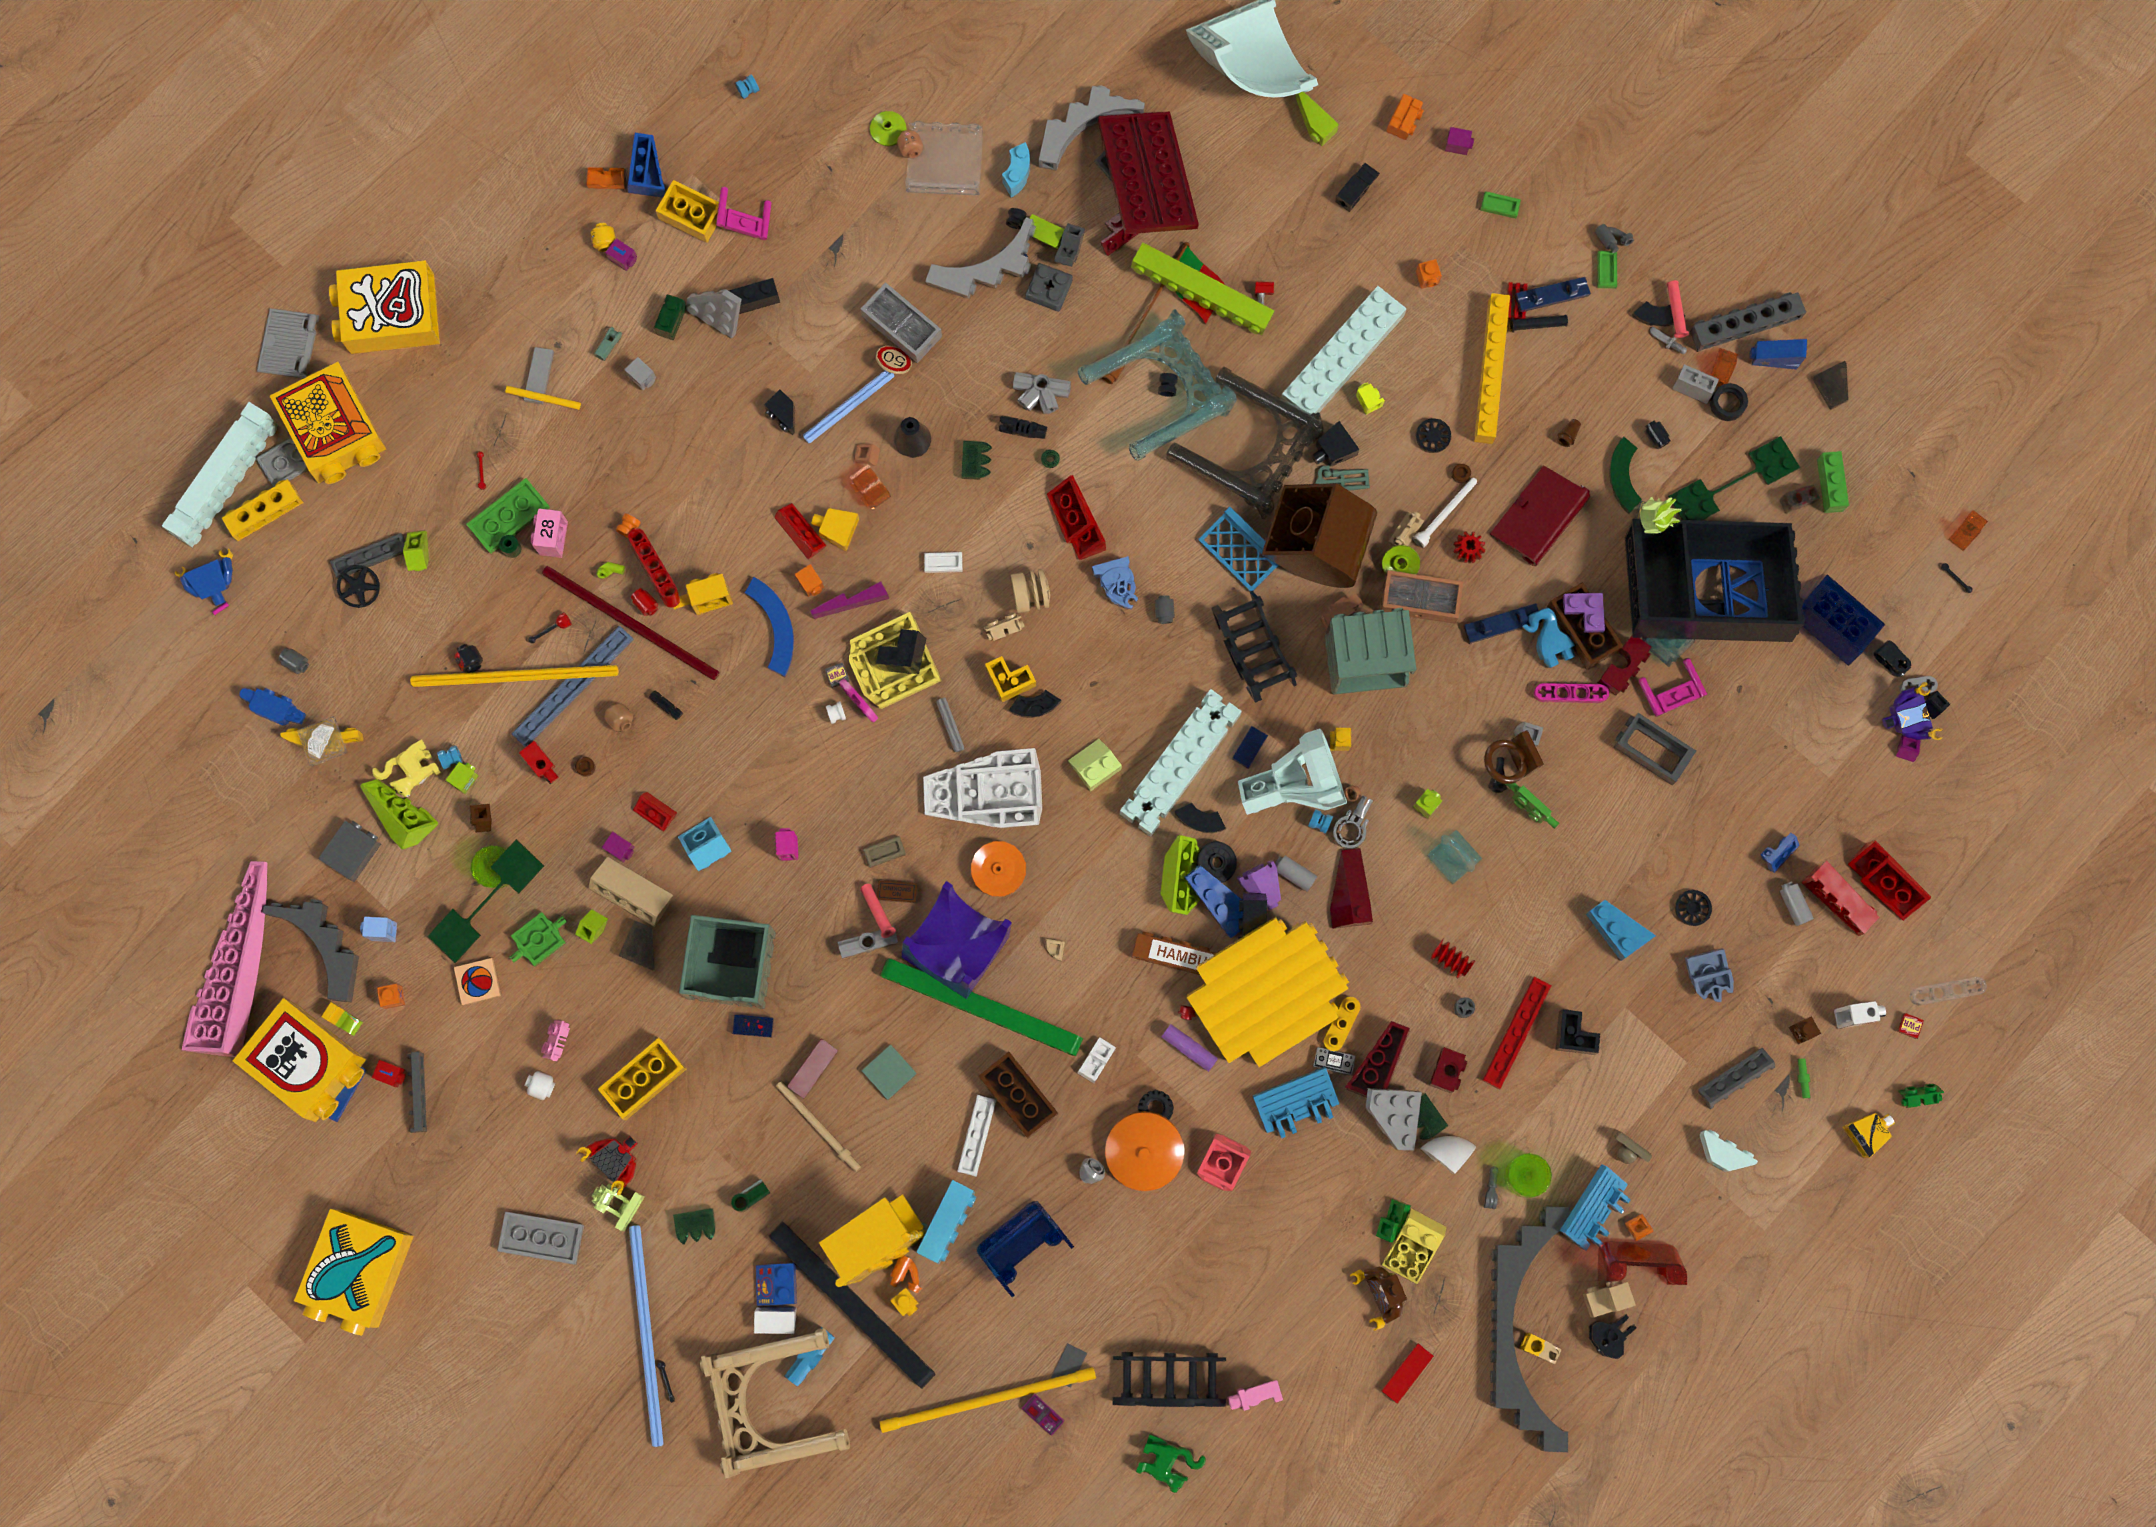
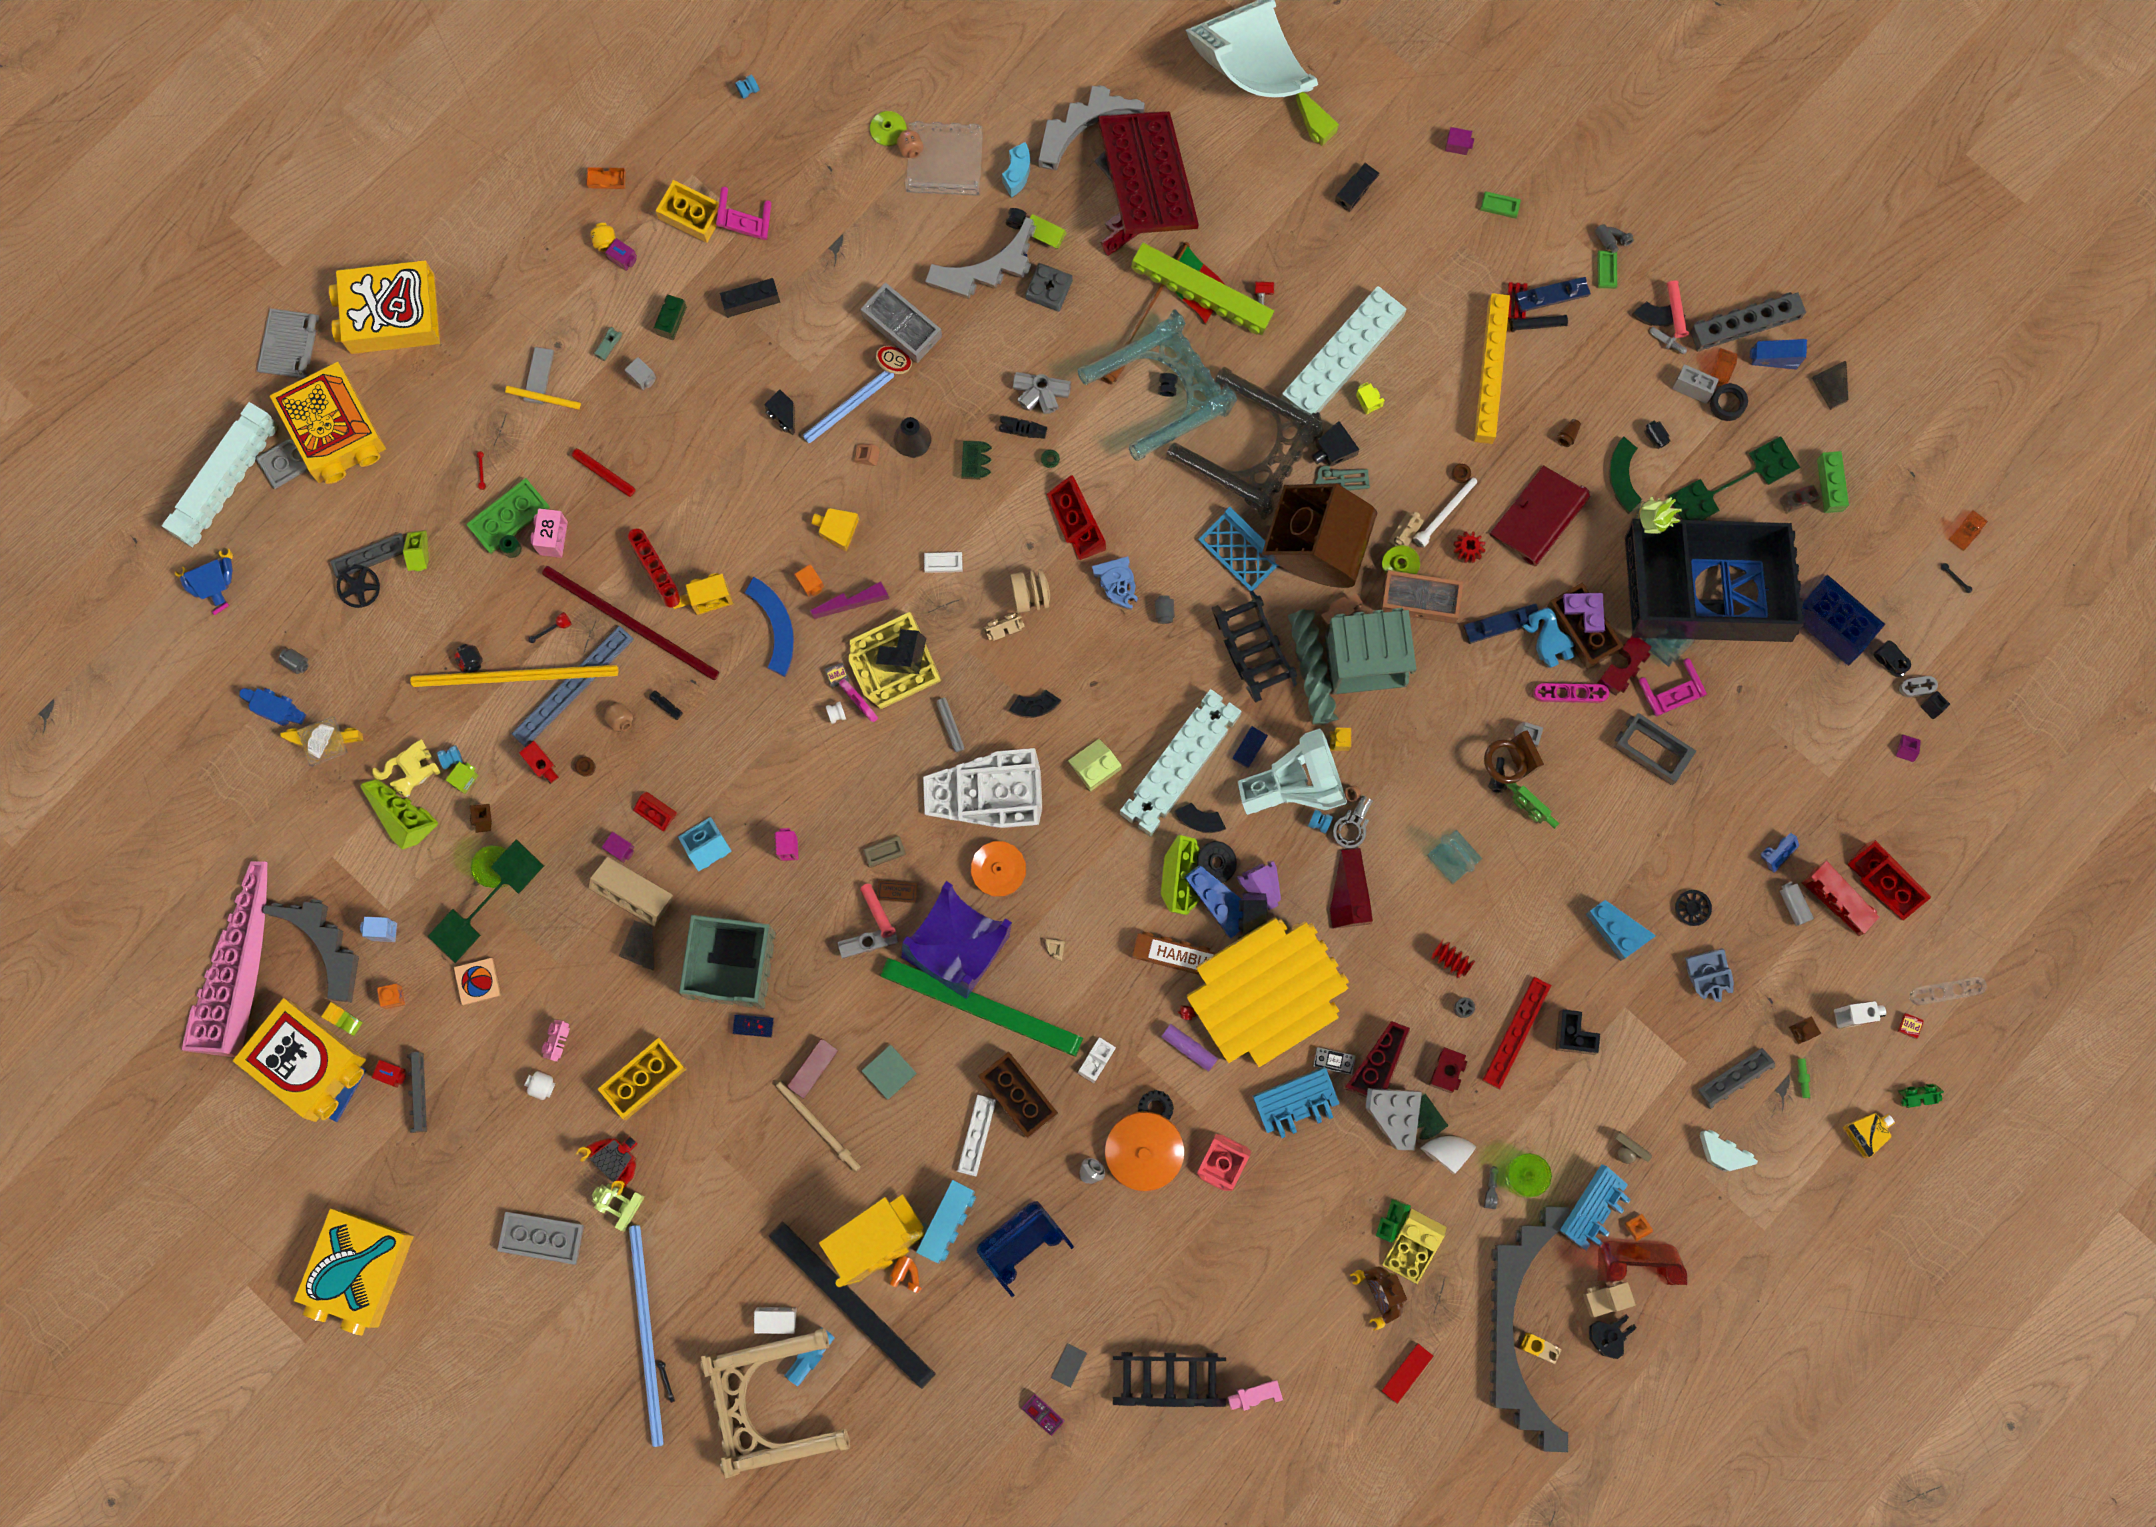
(272, 511): yellow brick -> none
(350, 850): dark grey brick -> none
(538, 939): bright green plate -> none
(591, 926): lime brick -> none
(603, 472): none -> red axle
(609, 568): lime arm -> none
(628, 524): orange wheel -> none
(644, 602): red brick -> none
(645, 172): blue wedge -> none
(694, 1223): clear green plate -> none
(716, 309): light grey plate -> none
(752, 1195): dark green piece -> none
(776, 1284): blue slope -> none
(799, 530): red slope -> none
(869, 487): clear orange brick -> none
(898, 1422): yellow piece -> none
(905, 1302): yellow brick -> none
(1009, 684): yellow brick -> none
(1070, 245): dark grey brick -> none
(1165, 1458): green animal -> none
(1295, 873): light grey brick -> none
(1312, 667): none -> sand green piece
(1338, 1032): yellow plate -> none
(1405, 116): orange brick -> none
(1428, 274): orange brick -> none
(1428, 803): lime brick -> none
(1433, 435): black wheel -> none
(1911, 715): torso -> none

